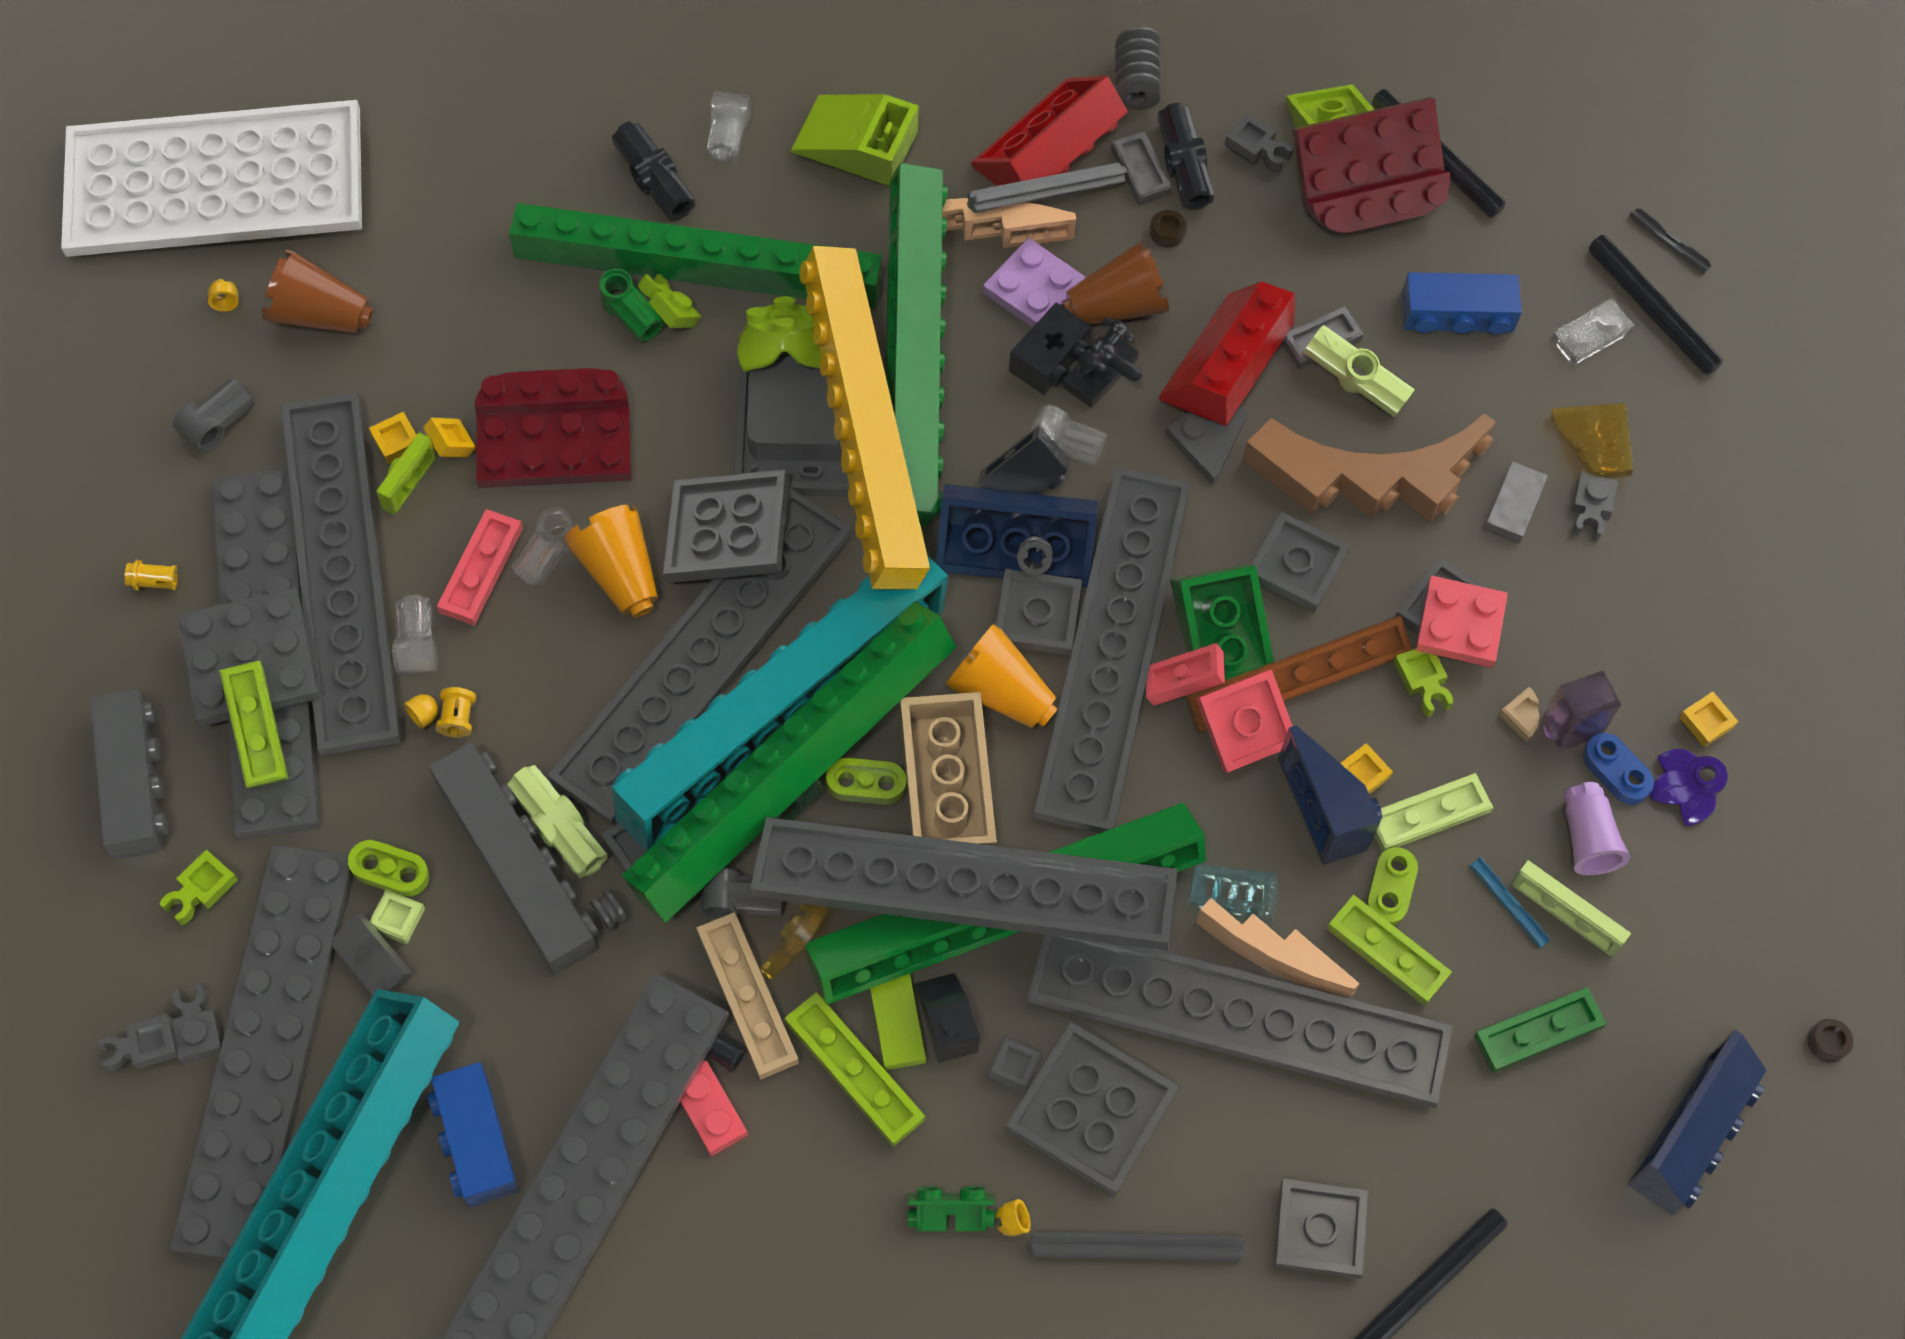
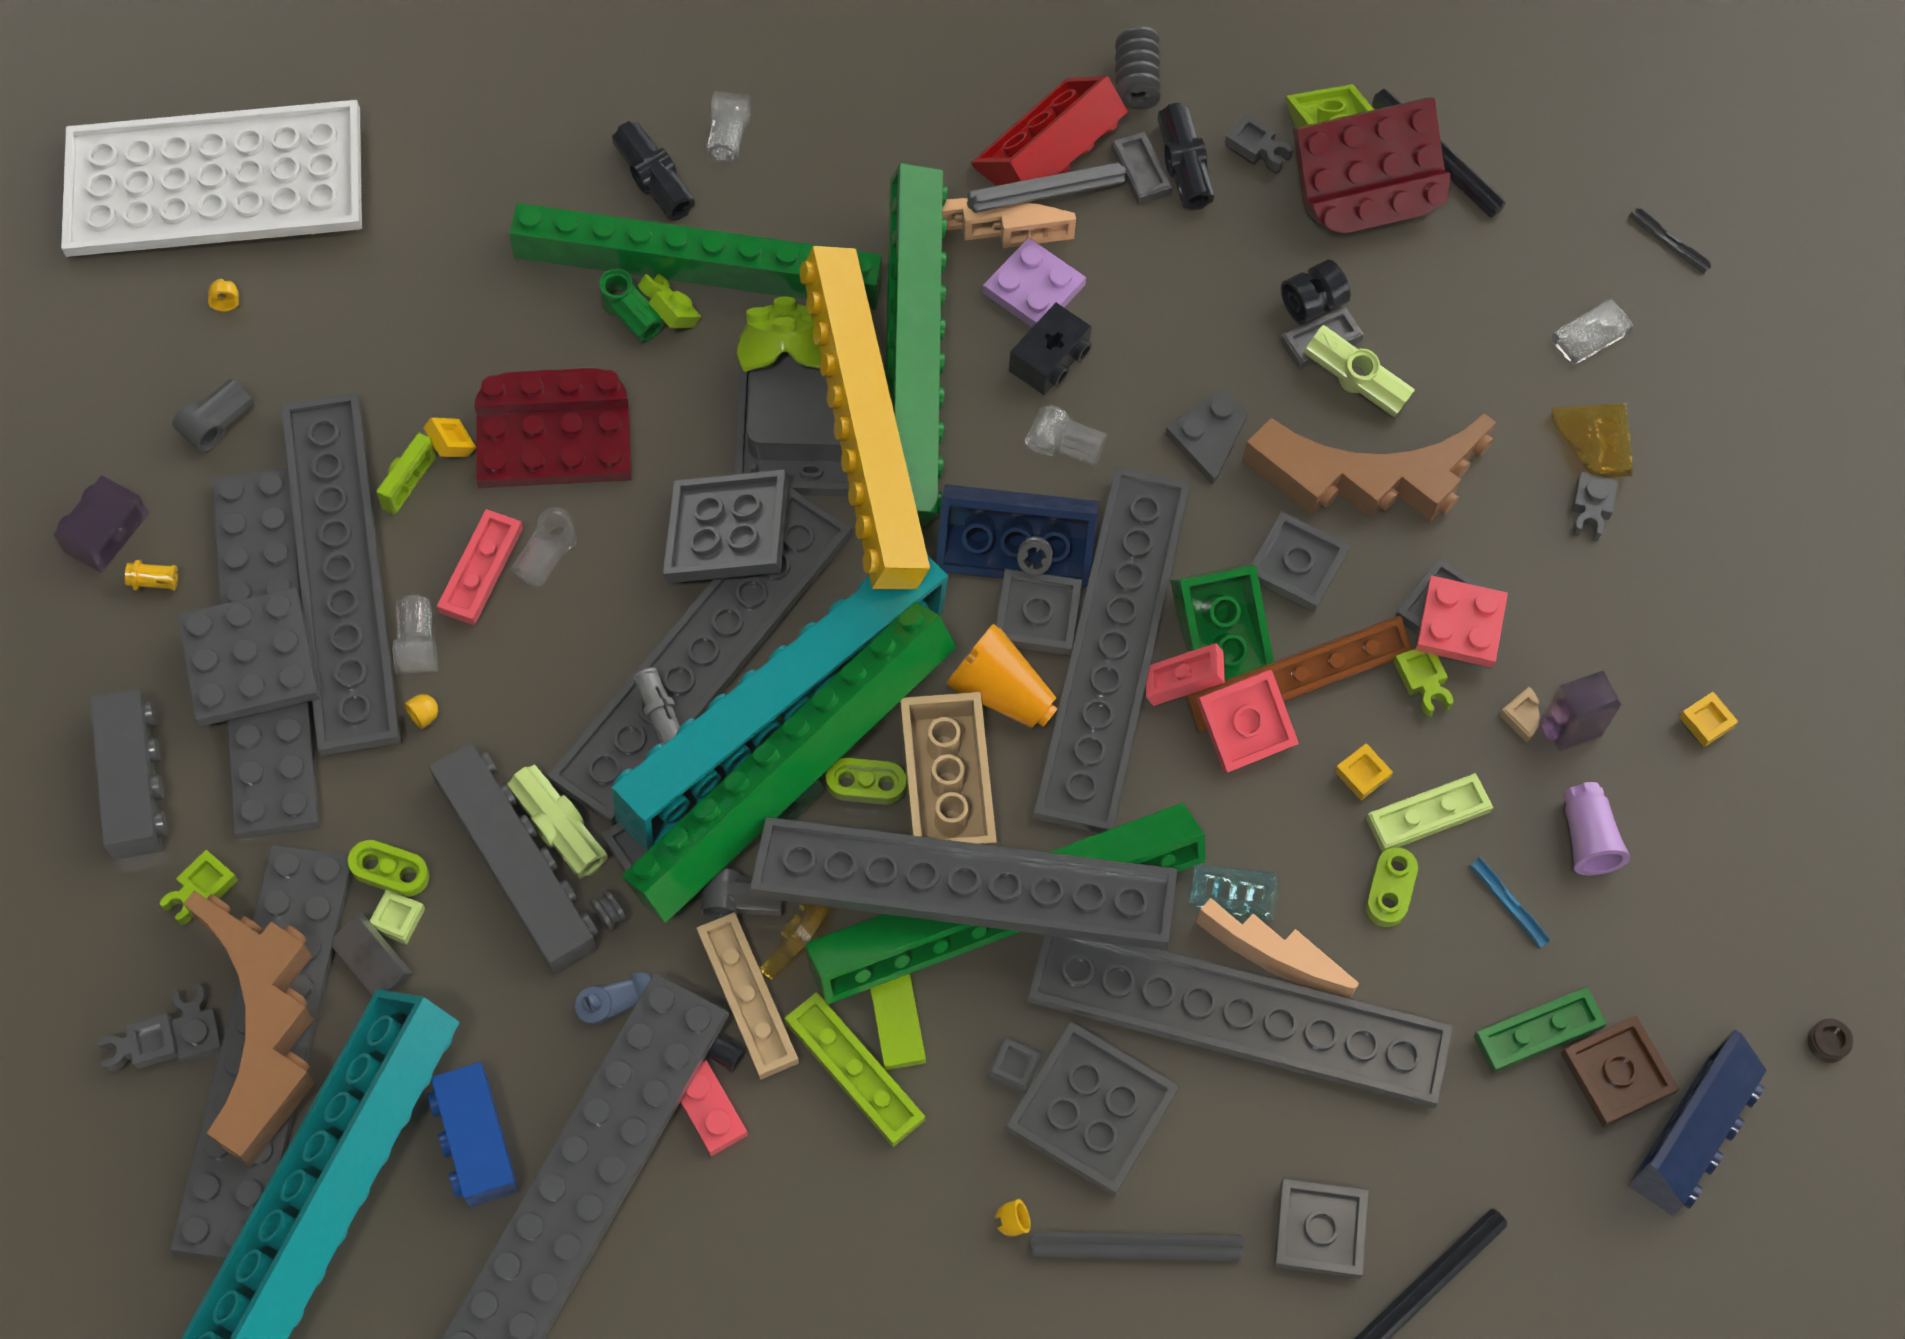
(101, 523): none -> clear purple brick
(254, 724): lime tile -> none
(275, 1018): none -> medium nougat arch
(314, 298): dark orange cone -> none
(393, 436): yellow plate -> none
(453, 699): yellow bush -> none
(605, 1002): none -> sand blue piece
(617, 558): light orange cone -> none
(658, 706): none -> light grey pin
(859, 133): lime slope -> none
(934, 1206): green hinge -> none
(948, 1017): black slope -> none
(1027, 465): black slope -> none
(1103, 364): black piece -> none
(1119, 289): dark orange cone -> none
(1168, 228): dark brown tile -> none
(1231, 352): red slope -> none
(1315, 291): none -> black wheel
(1329, 797): dark blue slope -> none
(1389, 950): lime plate -> none
(1461, 302): blue brick -> none
(1516, 502): flat silver tile -> none
(1570, 909): yellowish green tile -> none
(1615, 768): blue plate -> none
(1619, 1071): none -> reddish brown plate
(1655, 304): black axle -> none
(1684, 785): dark purple plate -> none

